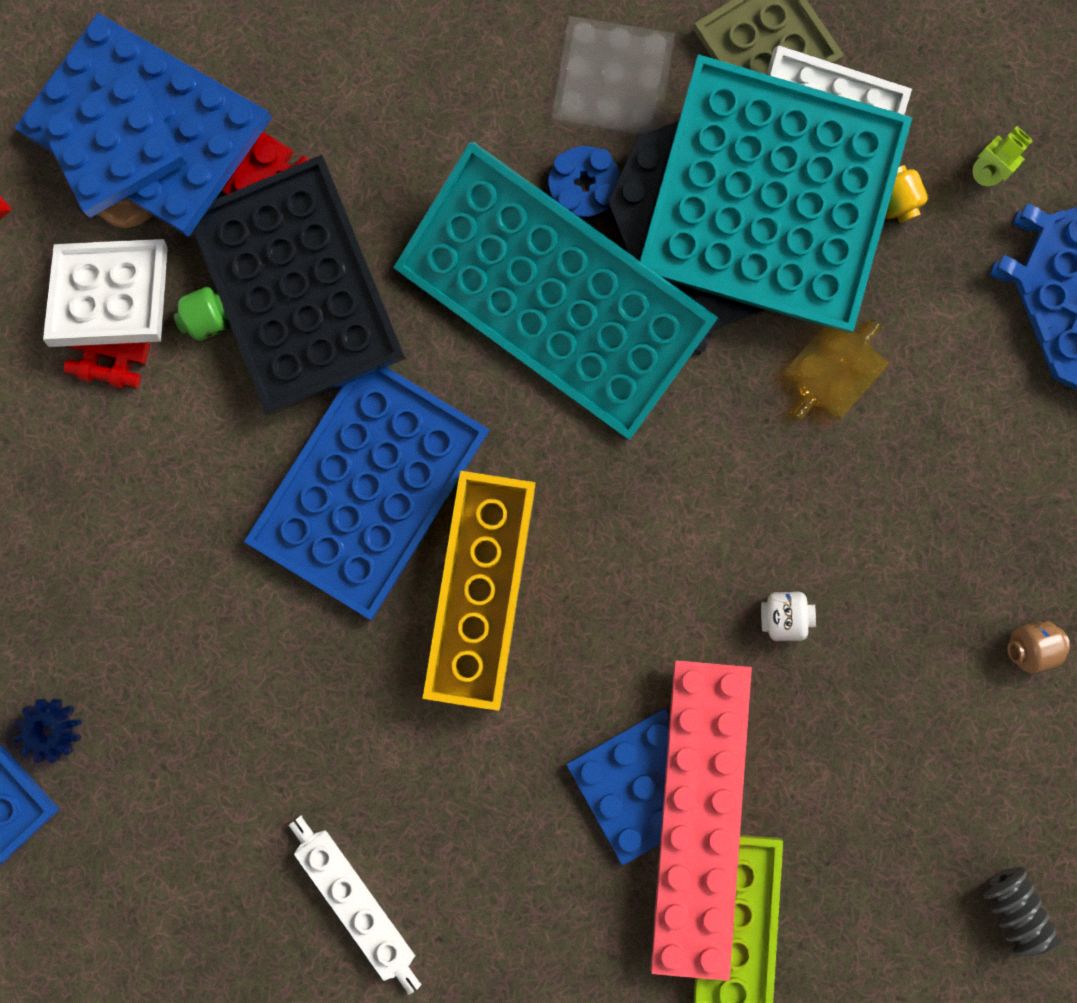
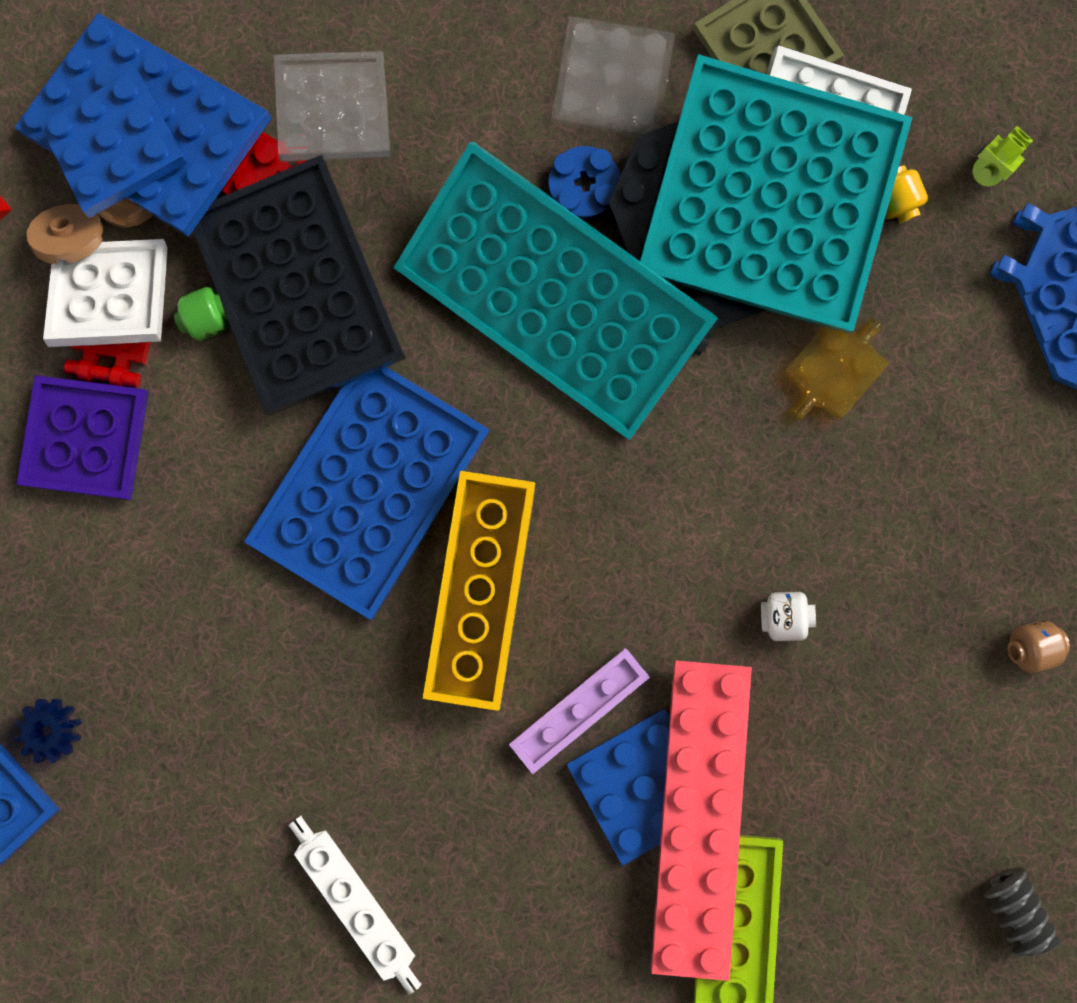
(64, 234): none -> medium nougat plate
(82, 437): none -> dark purple plate
(331, 105): none -> clear plate
(579, 710): none -> lavender plate

